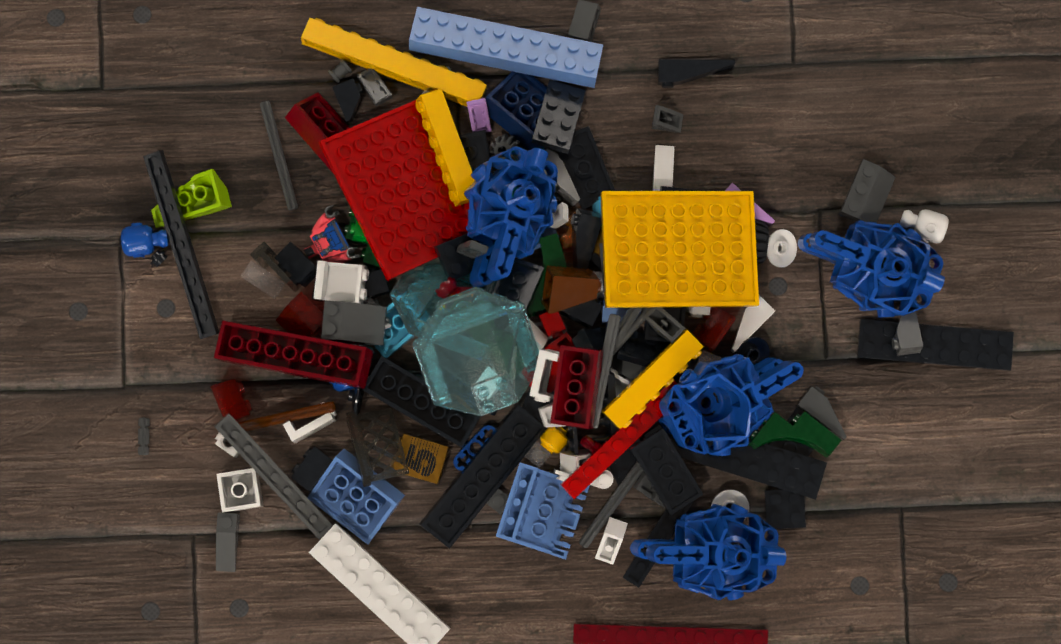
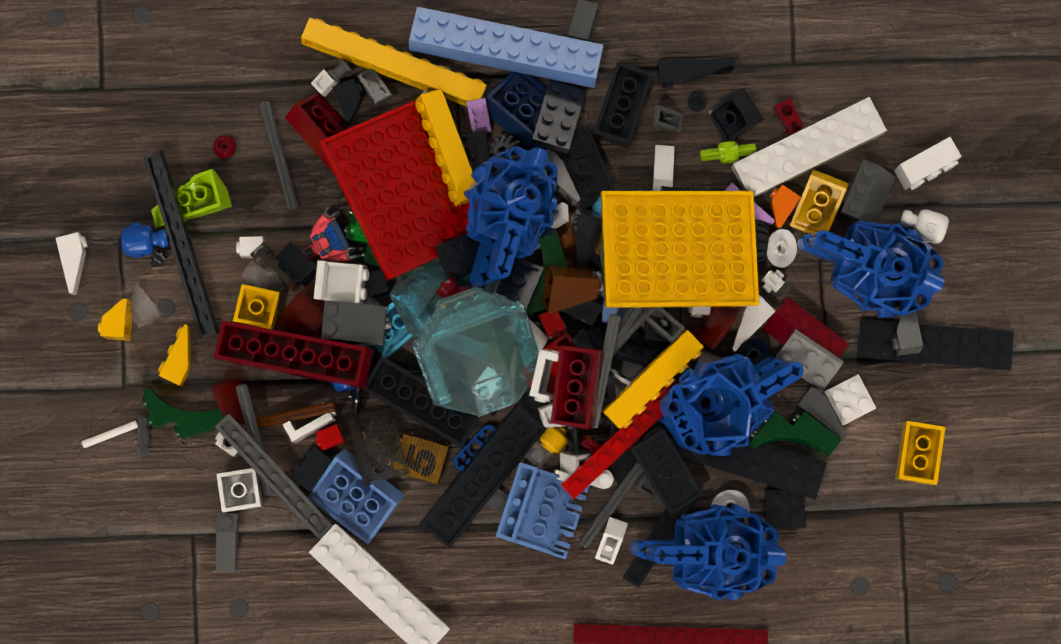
(72, 256): none -> white slope
(110, 434): none -> white bar
(117, 322): none -> yellow slope
(143, 308): none -> clear slope
(179, 360): none -> yellow slope
(188, 423): none -> dark green arch
(224, 152): none -> dark red plate
(248, 245): none -> white brick
(251, 425): none -> dark grey axle
(256, 307): none -> yellow slope
(324, 83): none -> white plate
(329, 438): none -> red brick
(472, 249): dark grey plate -> none
(622, 104): none -> black brick
(697, 102): none -> black plate
(727, 152): none -> lime axle
(735, 115): none -> black slope
(773, 281): none -> white gear
(782, 204): none -> orange slope
(789, 117): none -> dark red leg
(791, 317): none -> dark red slope
(809, 148): none -> white brick
(817, 362): none -> light grey plate
(819, 203): none -> yellow slope
(850, 400): none -> white plate
(920, 453): none -> yellow brick
(928, 164): none -> white brick

